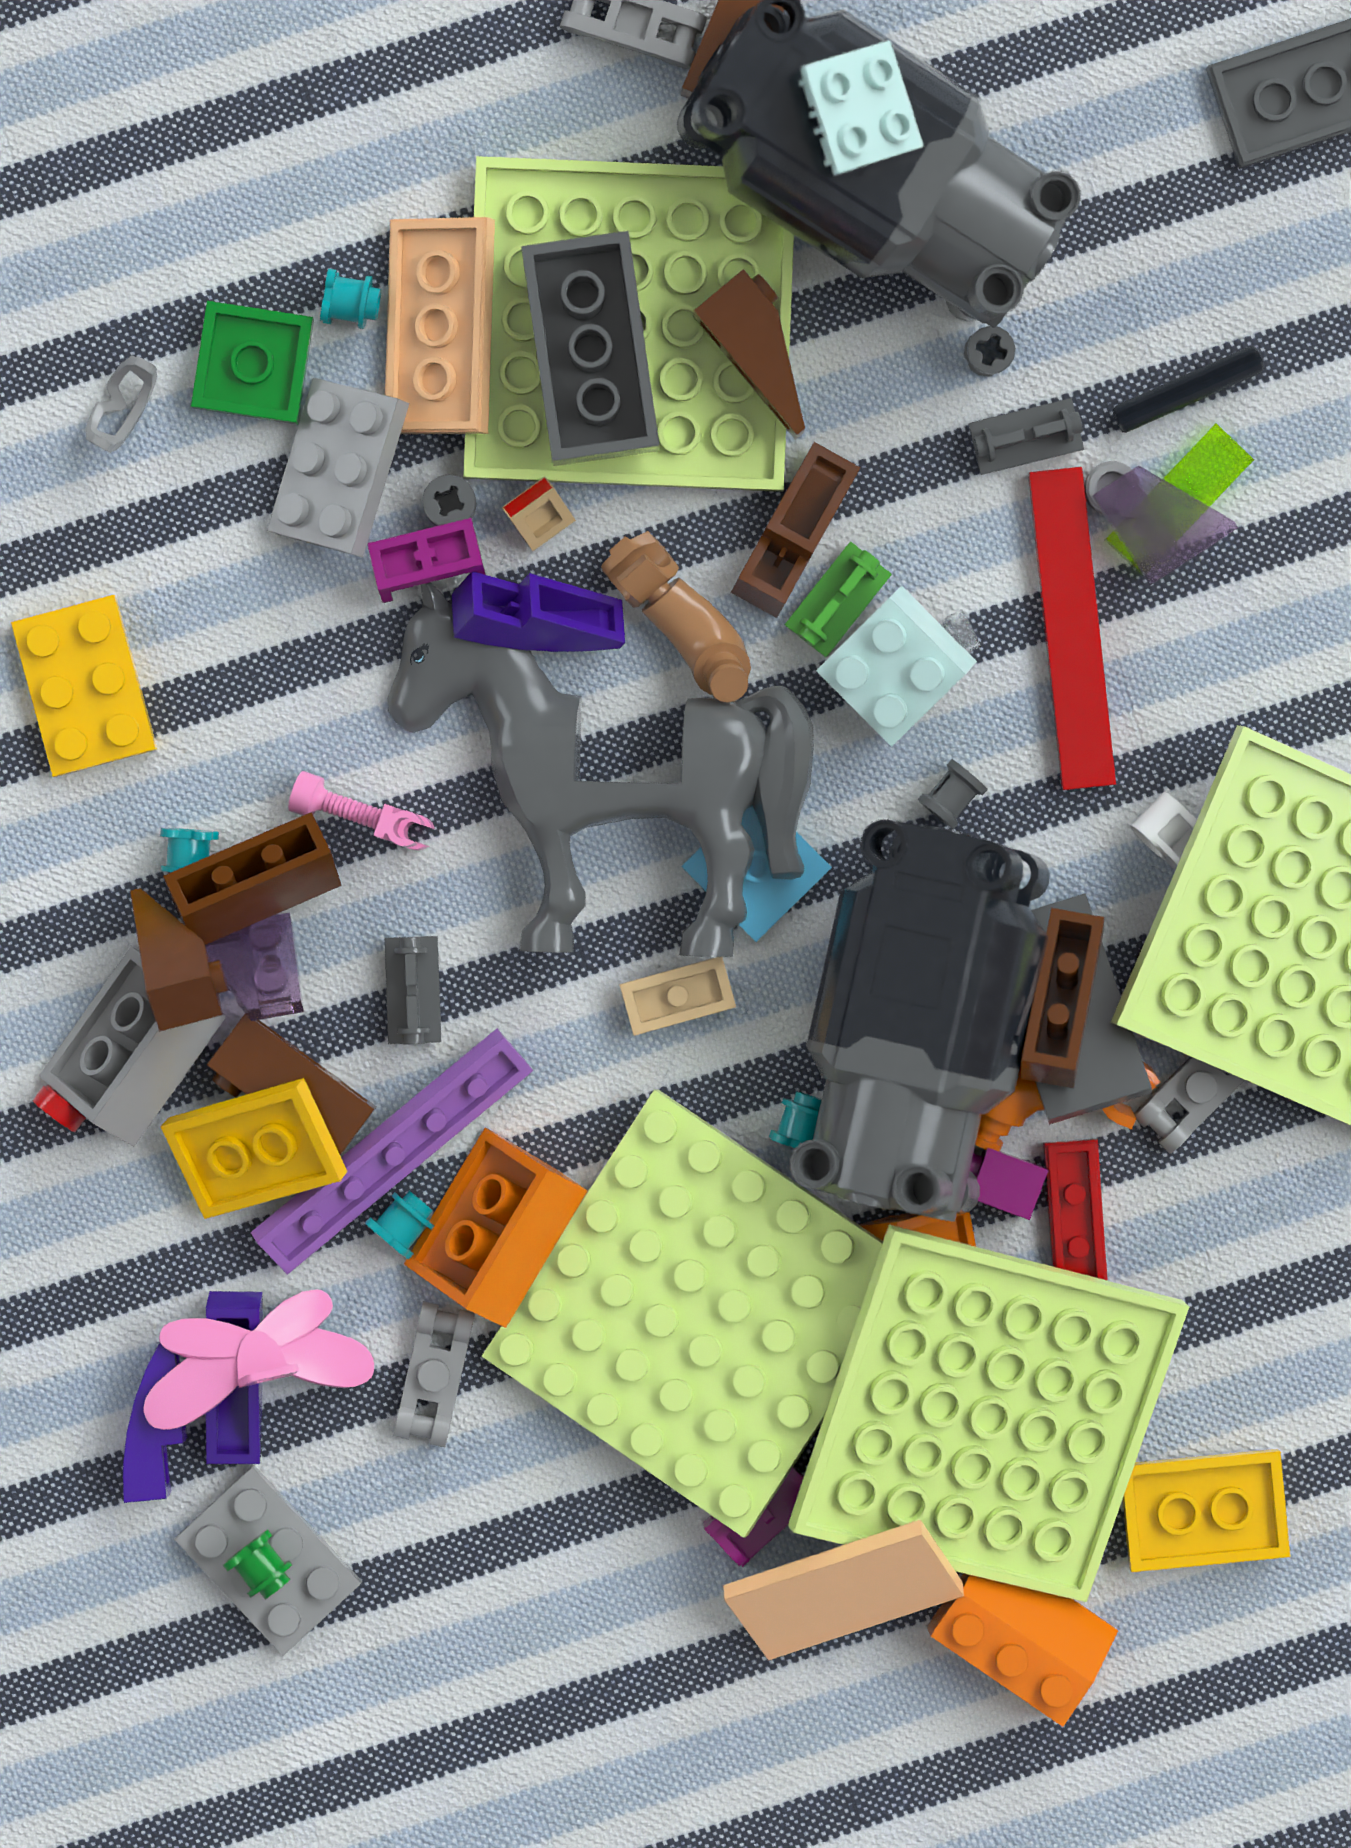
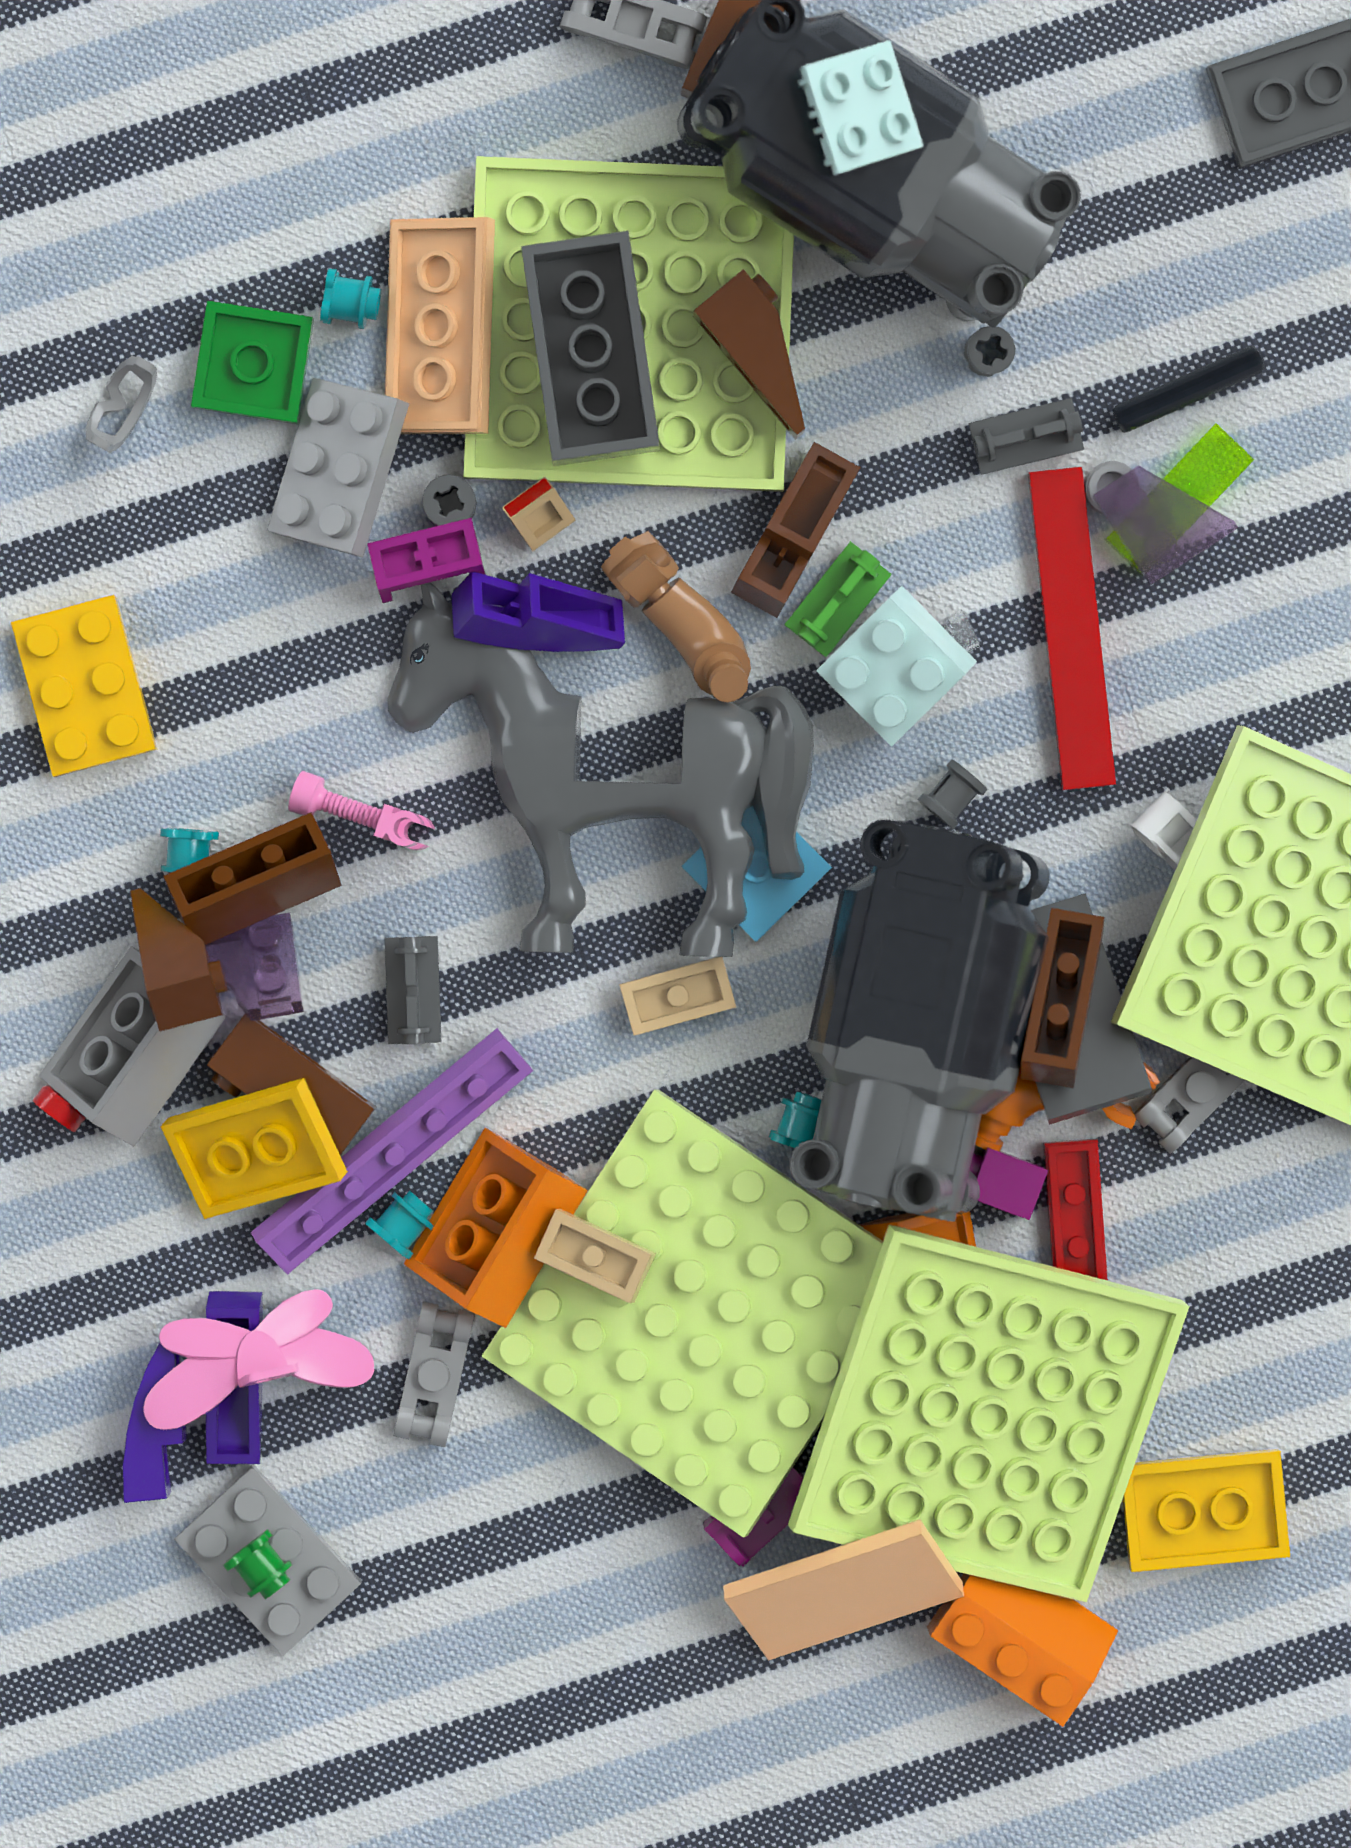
(595, 1255): none -> tan plate

